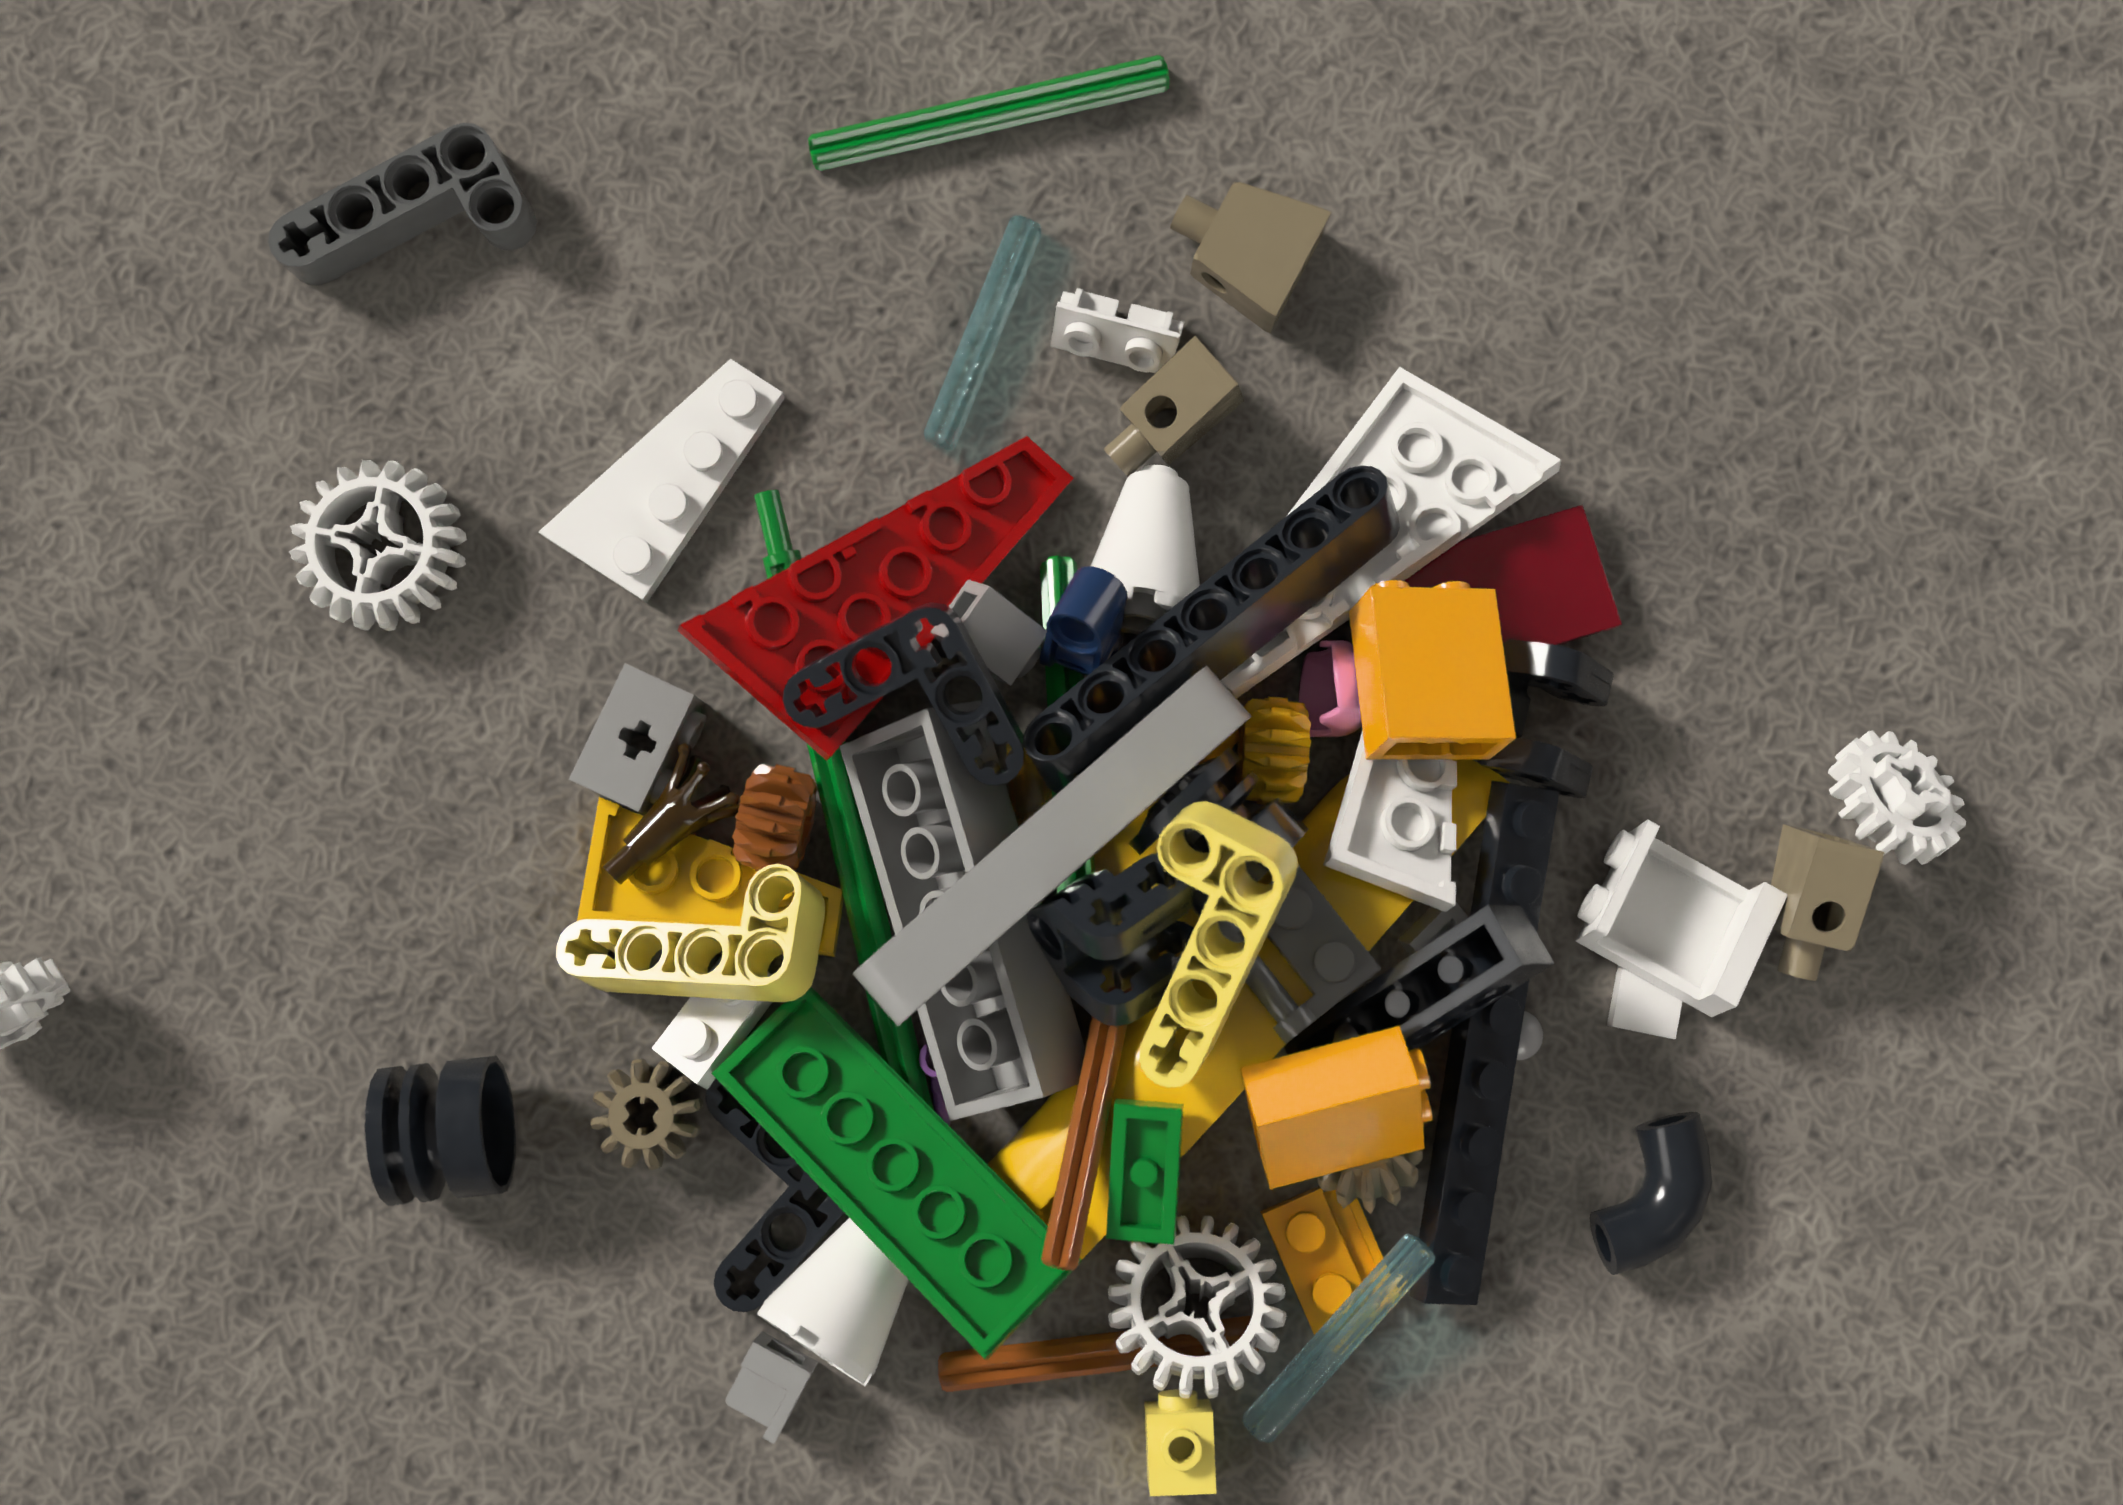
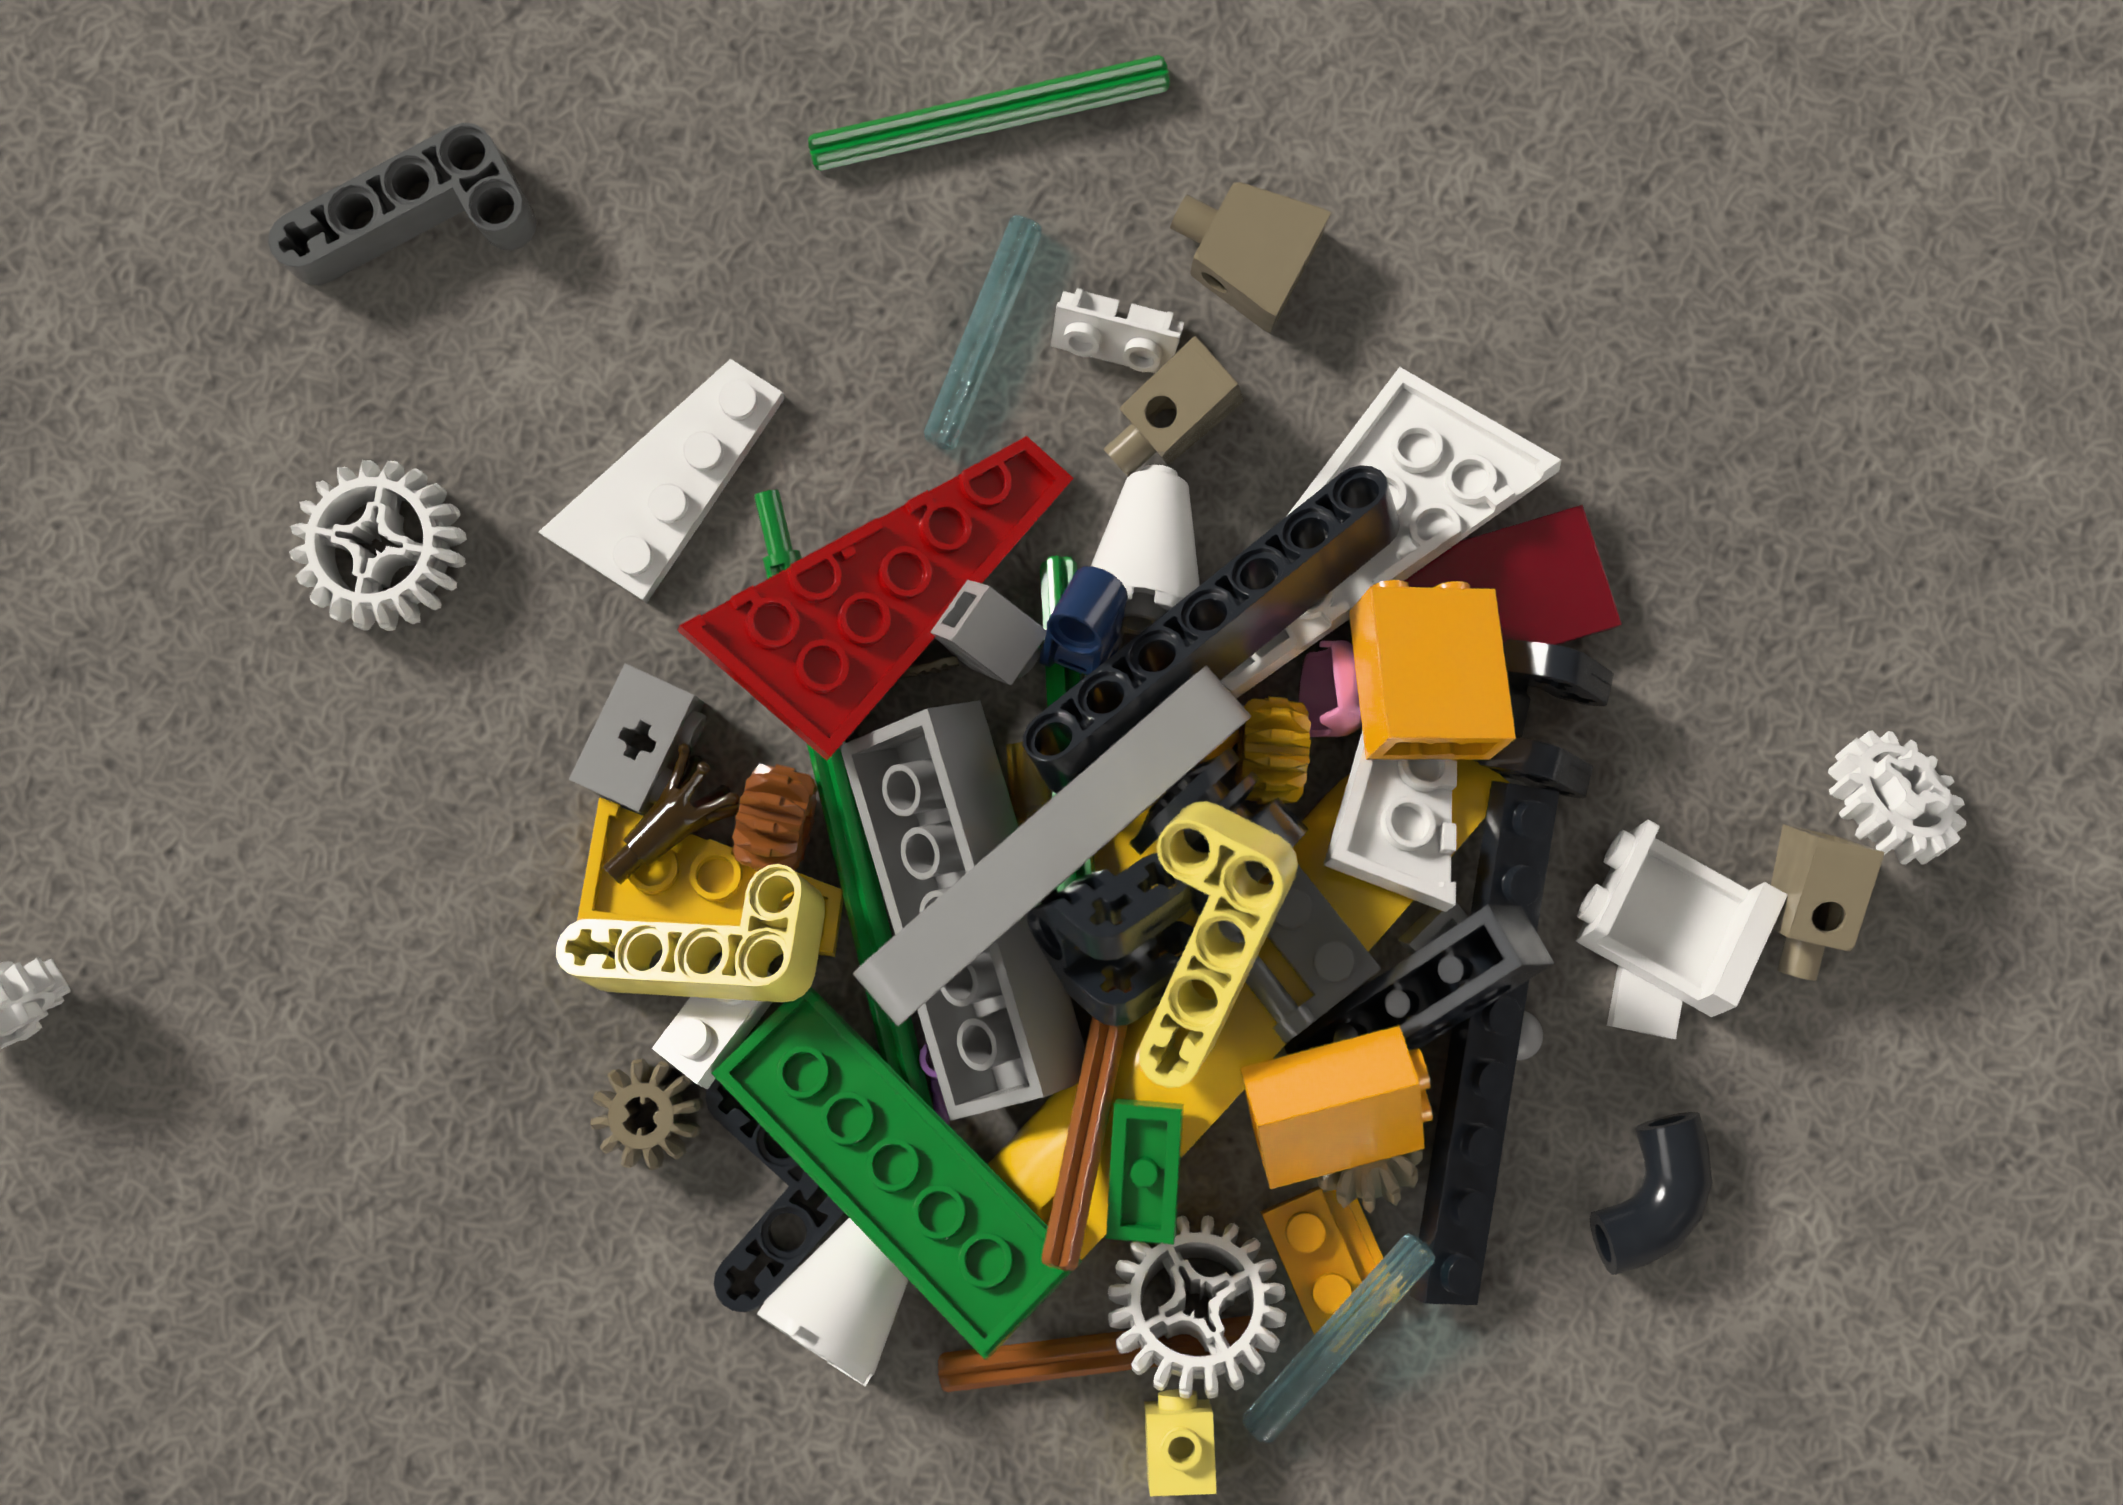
(440, 1130): black wheel -> none
(770, 1383): light grey panel -> none
(909, 663): black beam -> none

